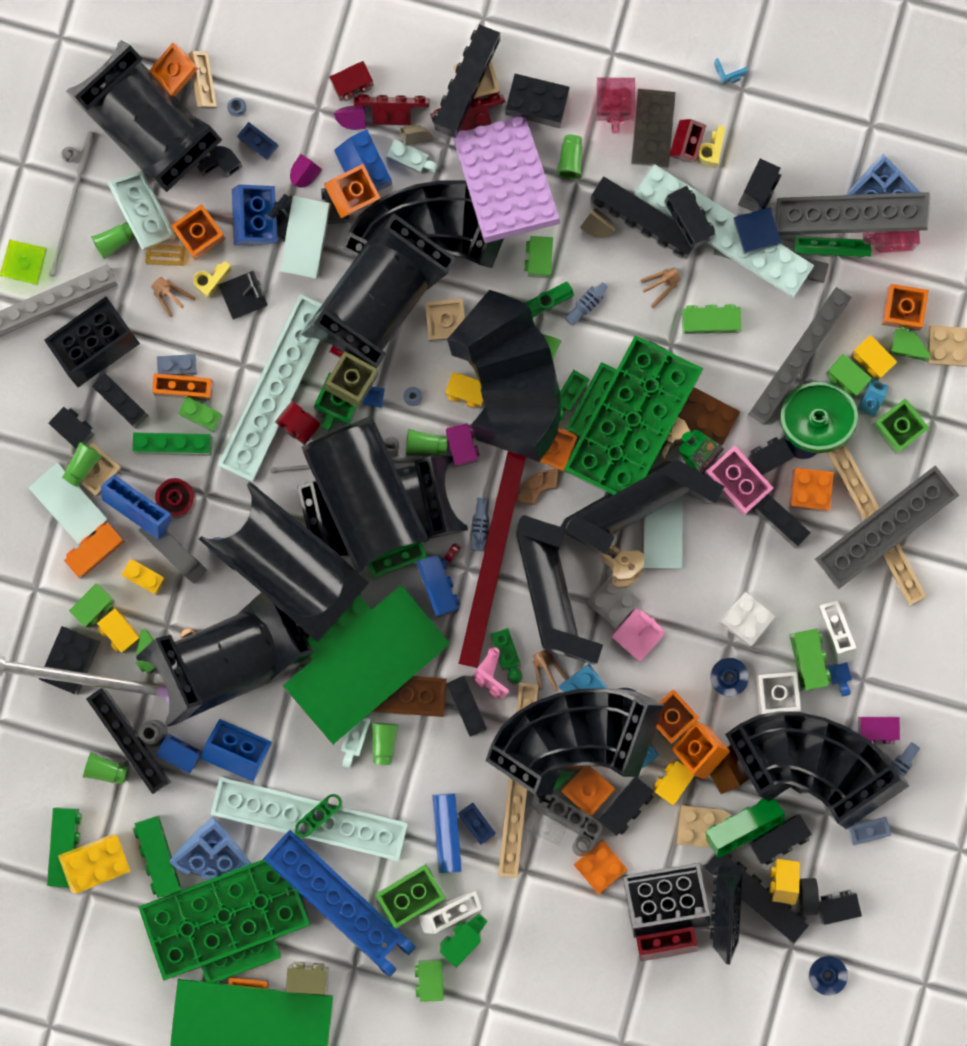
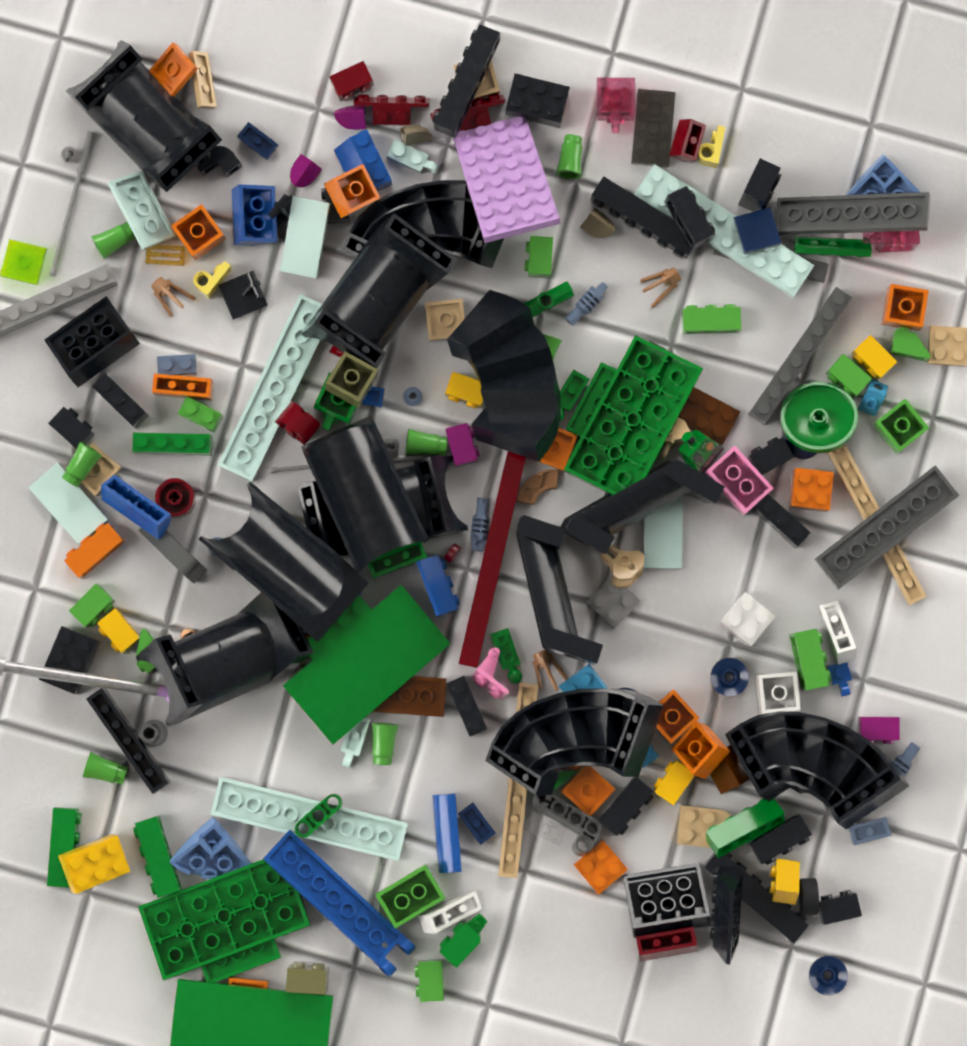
(144, 577): yellow brick -> none
(179, 753): blue hinge -> none
(236, 101): sand blue plate -> none
(236, 750): blue slope -> none
(638, 634): bright pink plate -> none
(731, 77): dark azure bracket -> none

